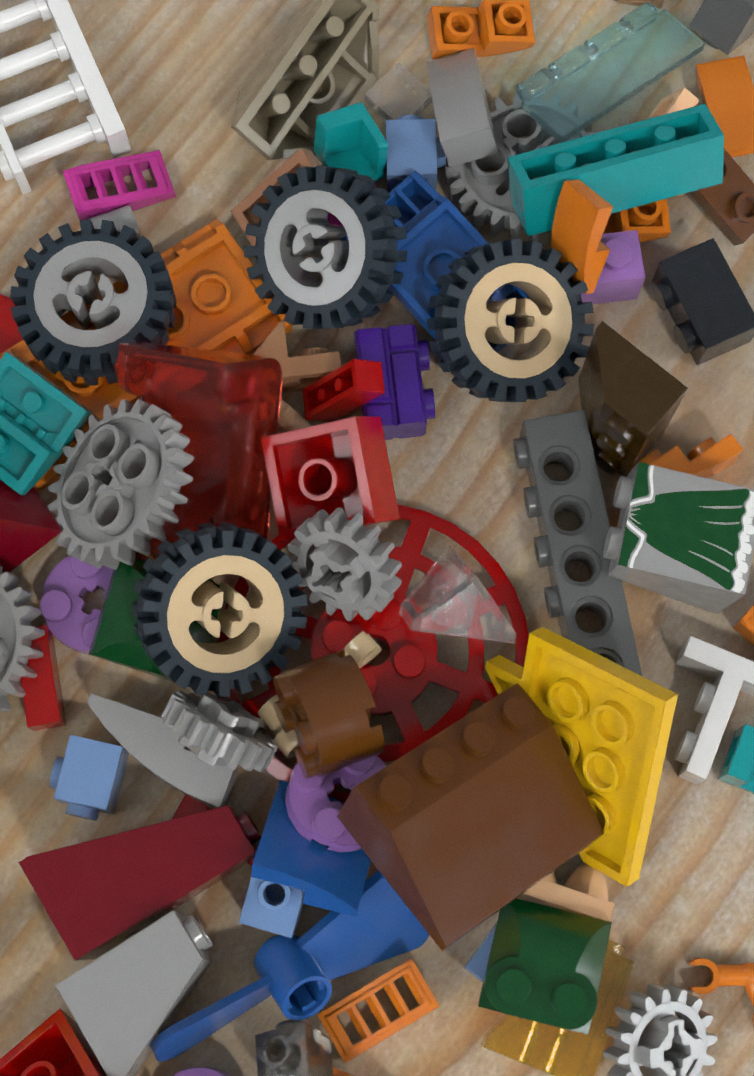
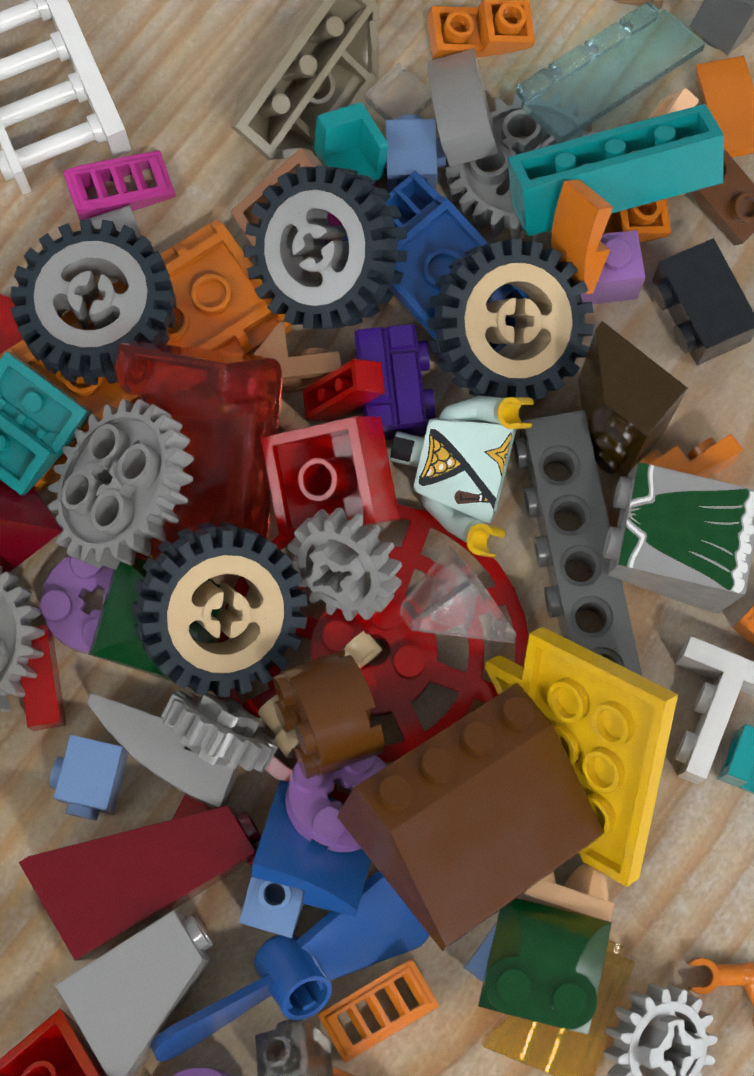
(464, 464): none -> light aqua torso

